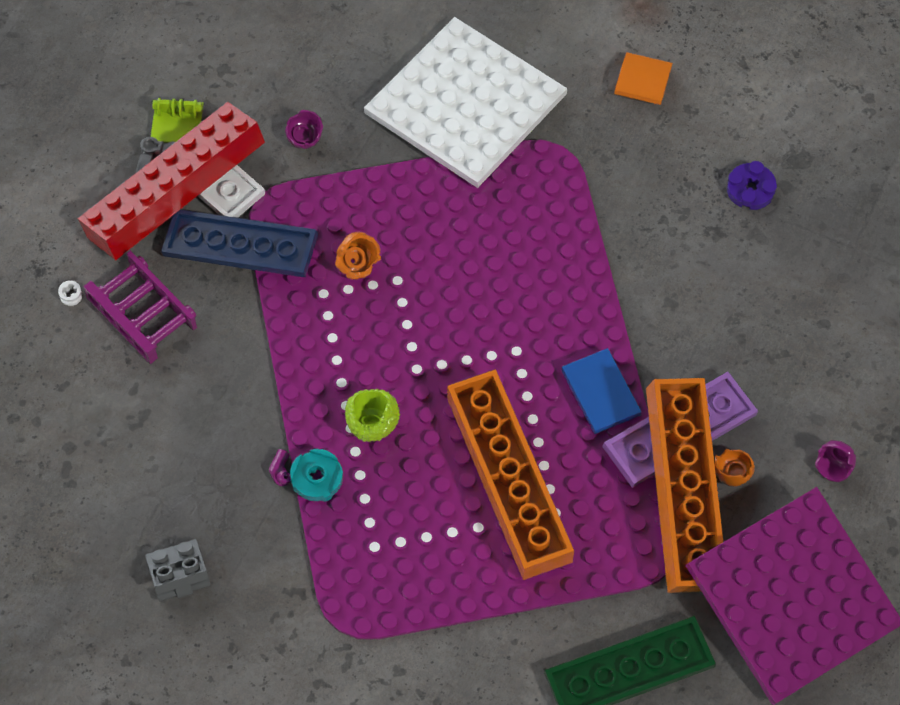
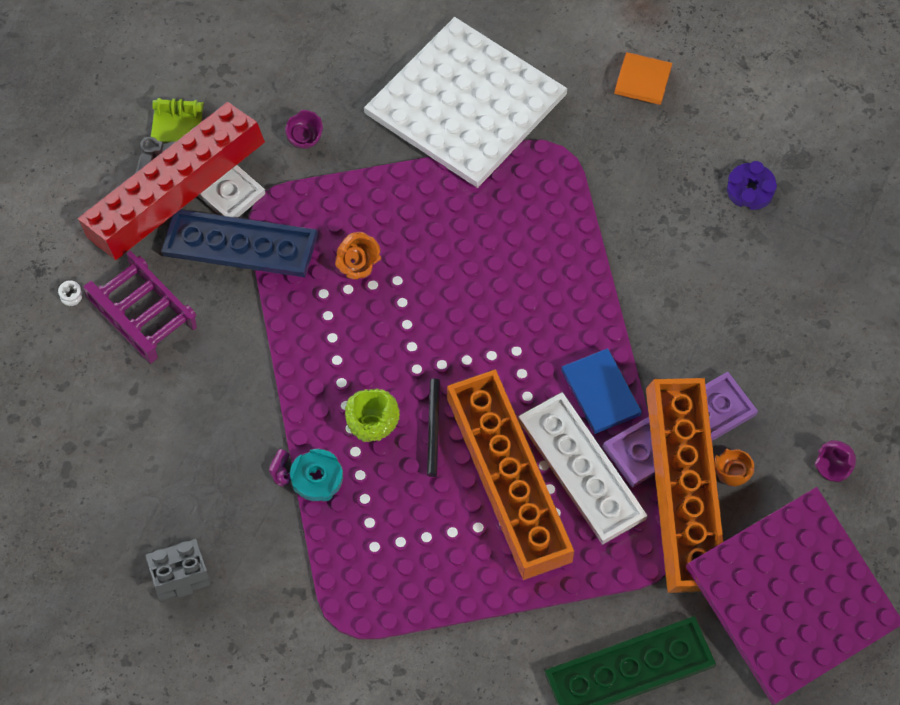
(433, 427): none -> black bar
(582, 468): none -> white plate

